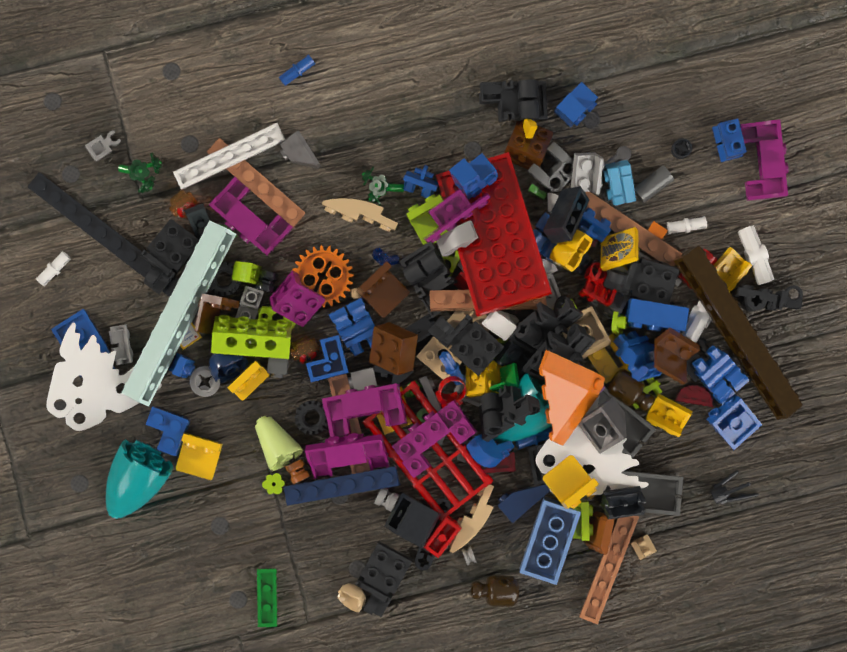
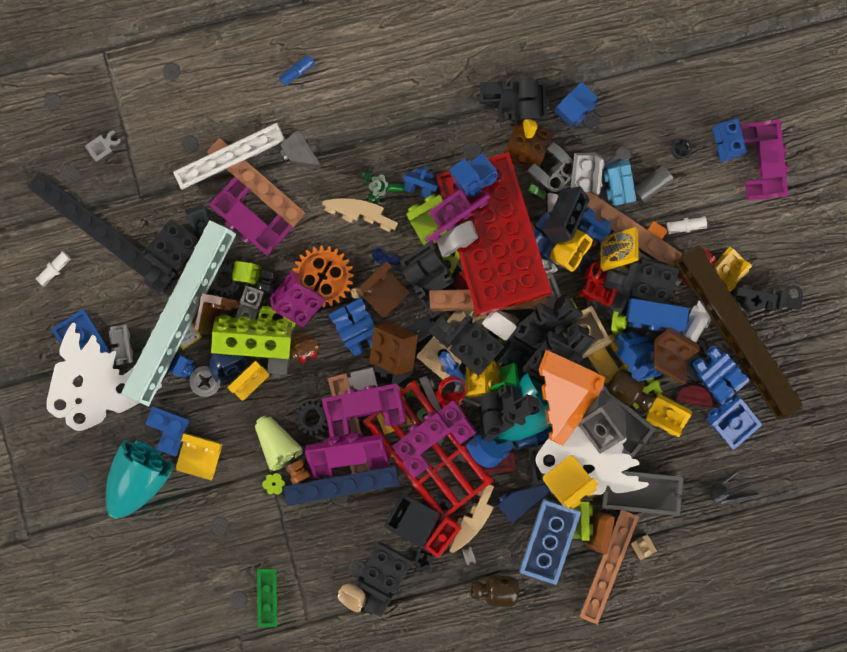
(139, 170): dark green plant -> none
(181, 202): clear orange head -> none
(334, 361): blue brick -> none
(390, 501): light grey wheel -> none
(623, 502): black hinge -> none
(756, 255): white piece -> none

